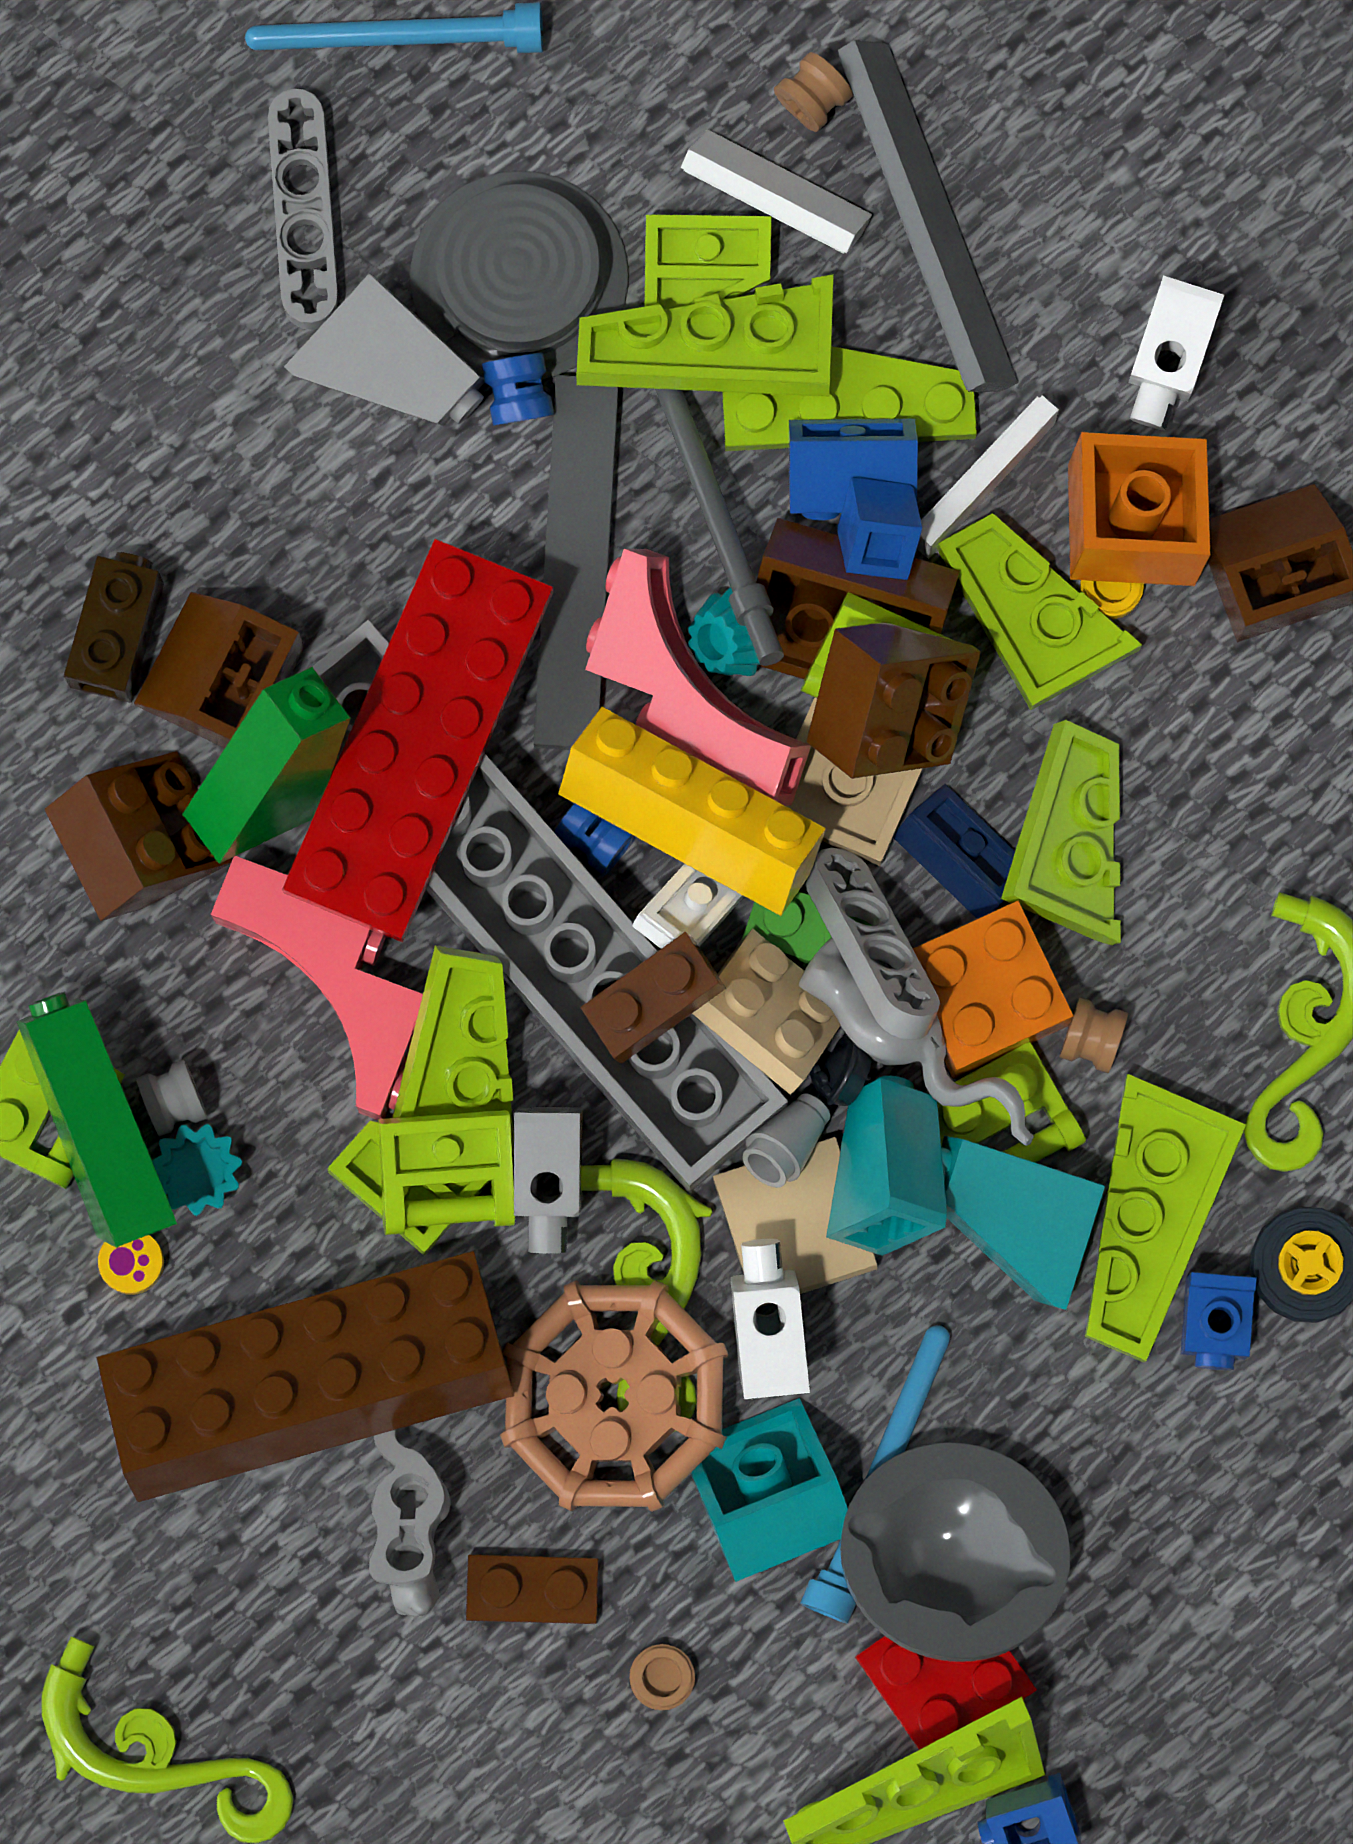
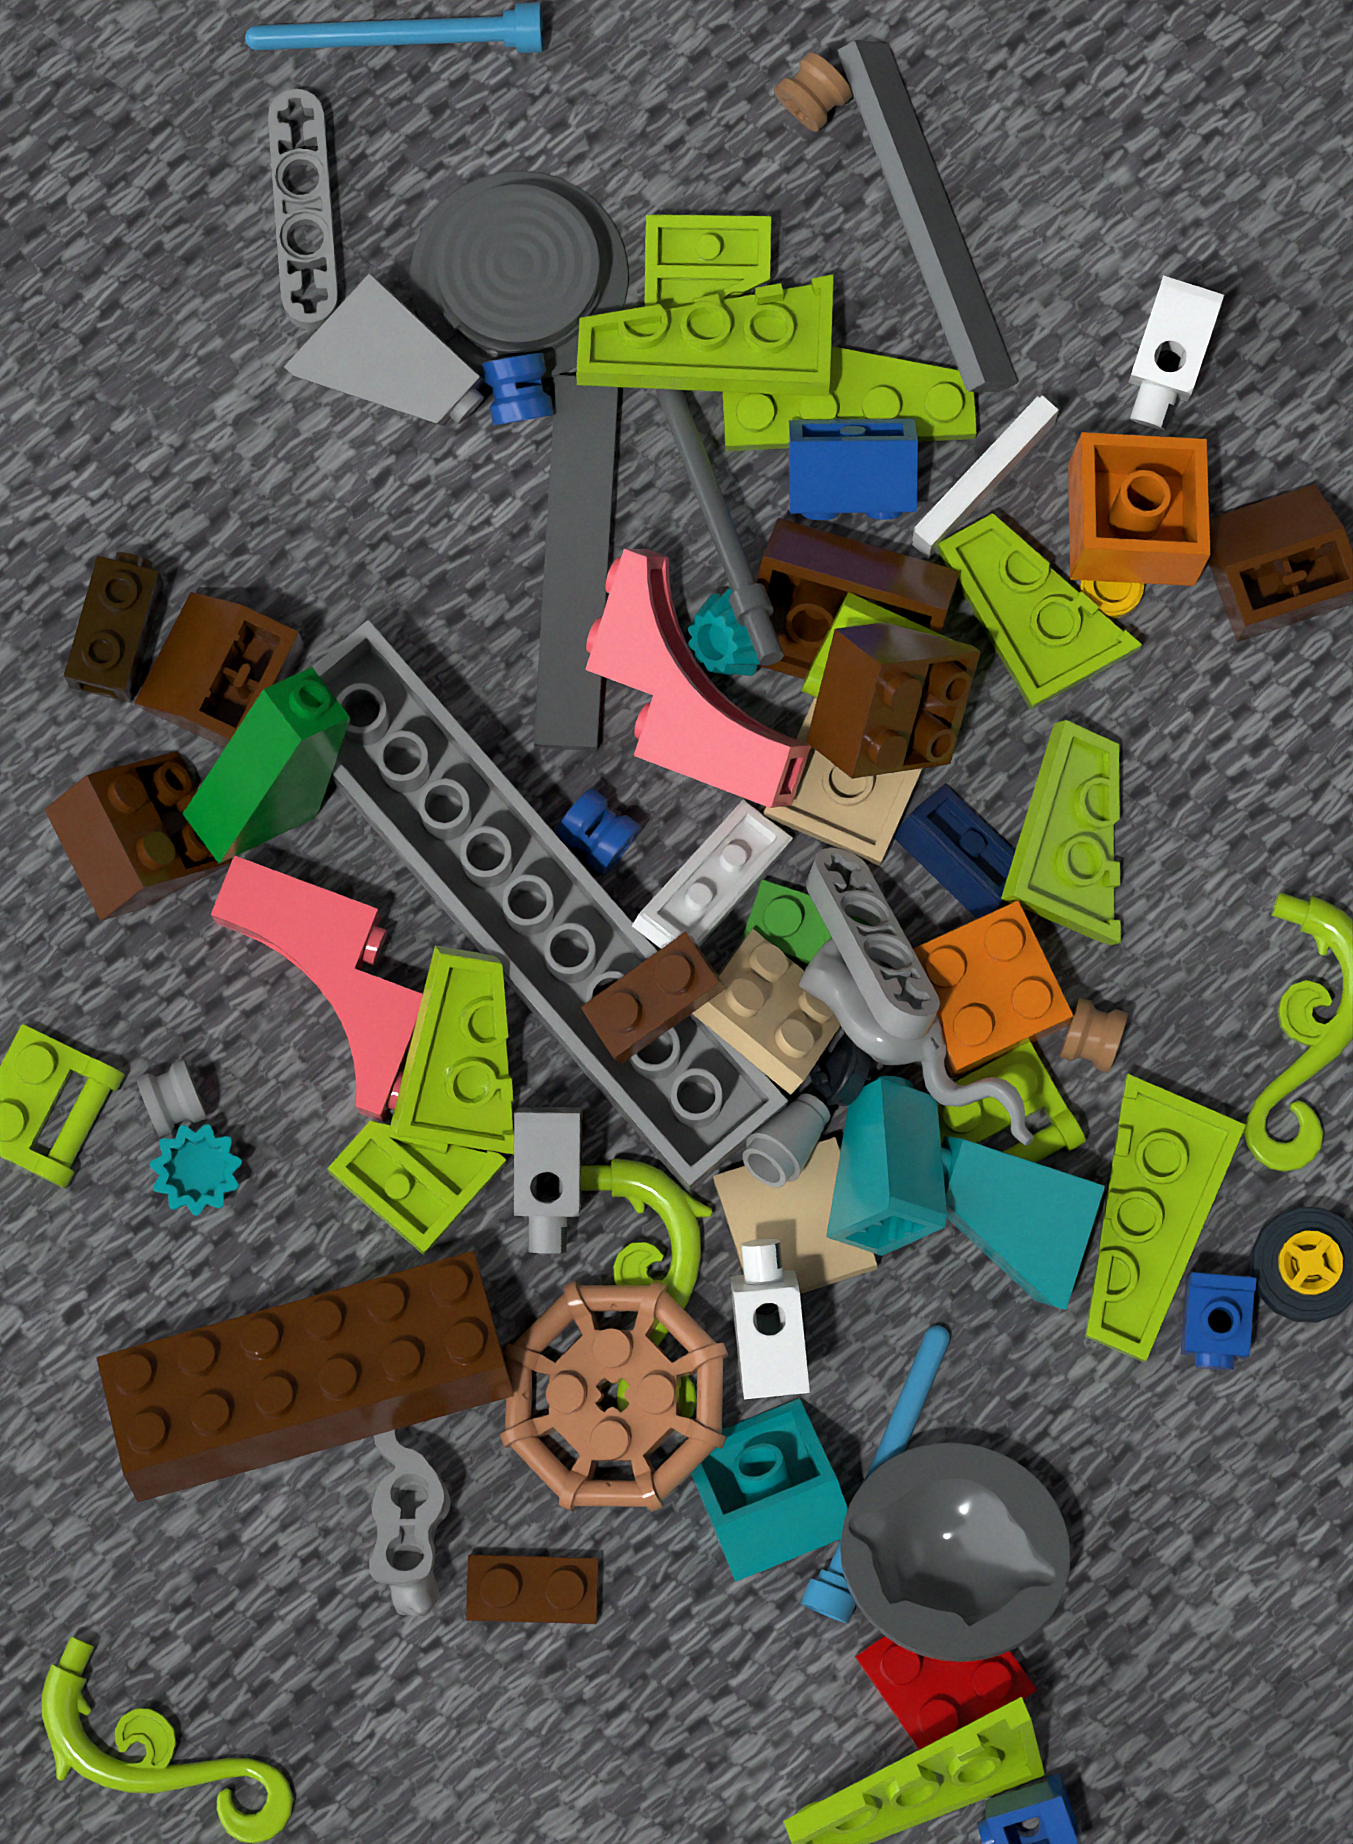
(94, 1121): green slope -> none
(132, 1266): yellow tile -> none
(418, 740): red plate -> none
(442, 1152): lime plate -> none
(662, 1677): medium nougat tile -> none
(691, 811): yellow brick -> none
(776, 191): white tile -> none
(879, 528): blue panel -> none

